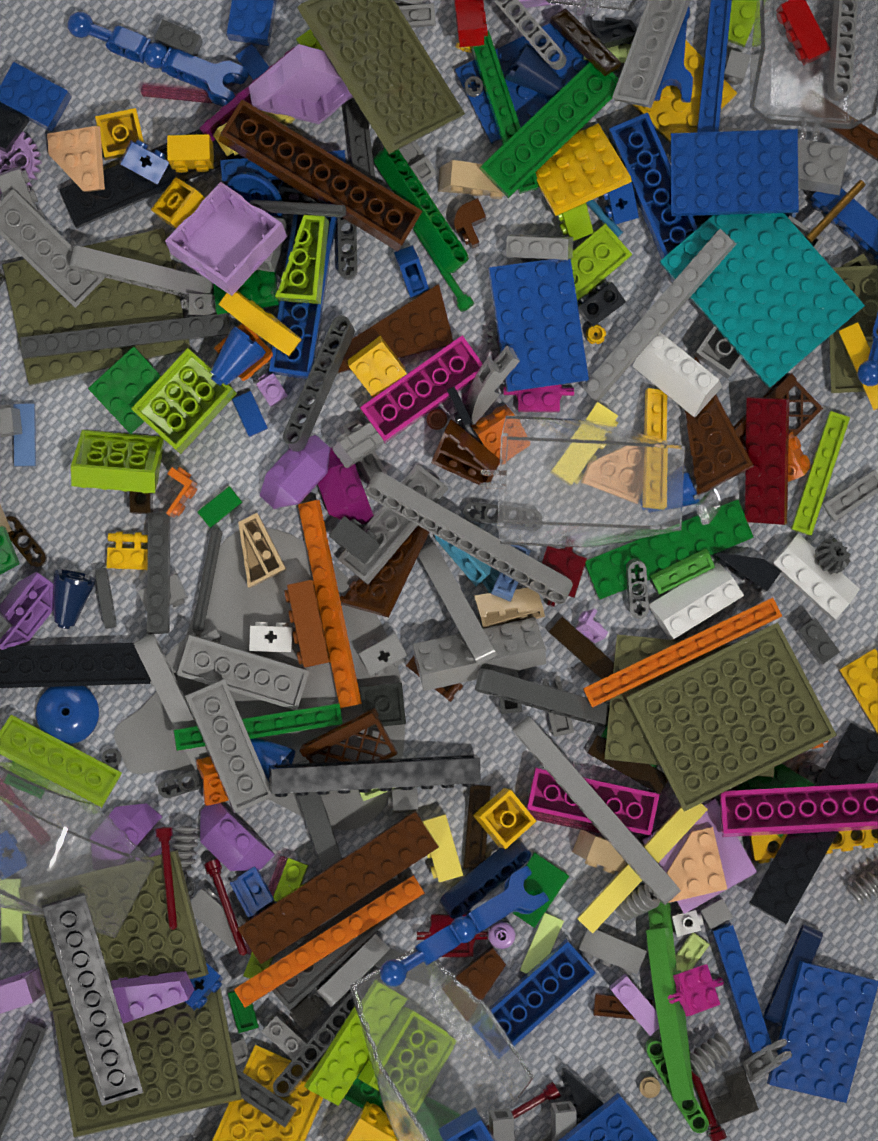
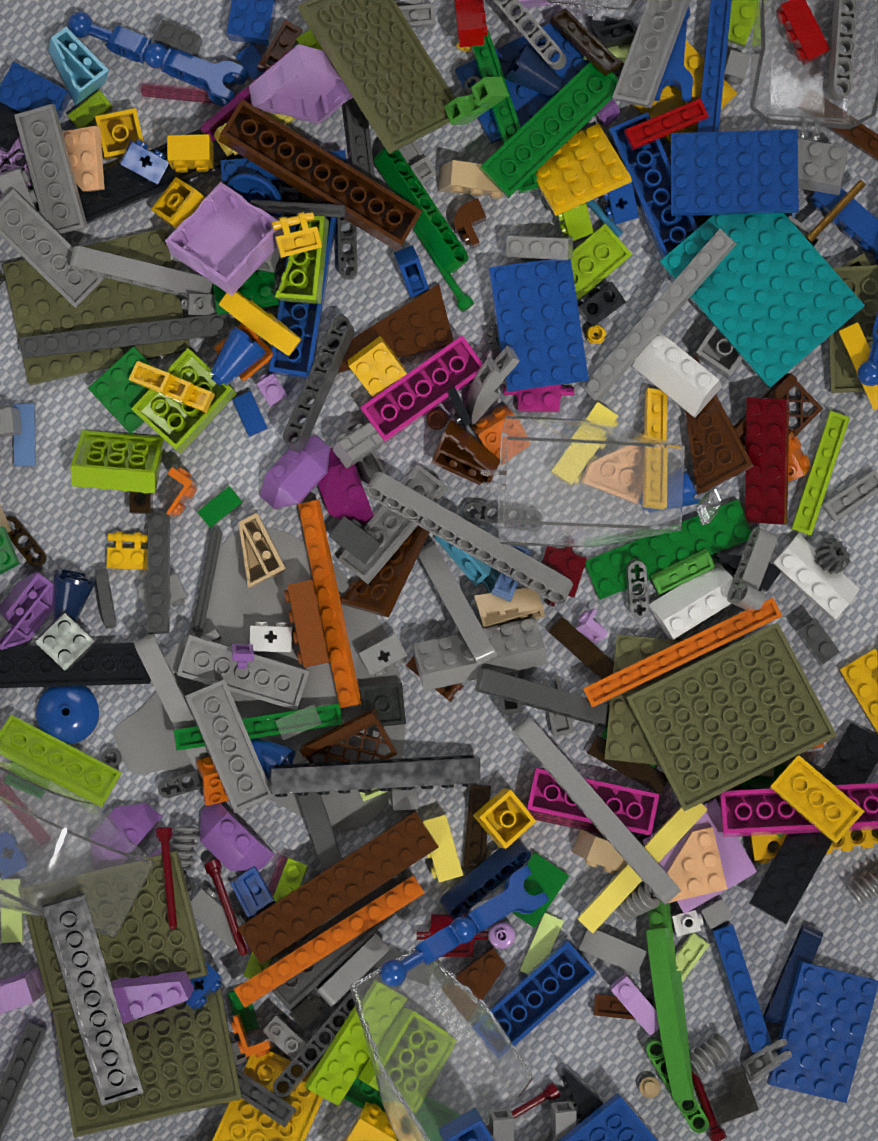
(51, 169): none -> light grey plate
(64, 640): none -> plate
(77, 65): none -> medium azure wedge
(85, 113): none -> lime tile
(171, 386): none -> yellow slope
(242, 654): none -> medium lavender tile
(244, 1045): none -> orange bracket
(282, 42): none -> reddish brown plate
(297, 241): none -> yellow plate
(298, 722): none -> clear tile
(485, 95): none -> bright green arch
(609, 113): none -> medium lavender tile
(666, 124): none -> red tile
(696, 990): dark pink plate -> none
(751, 570): none -> light grey beam
(817, 799): none -> yellow plate

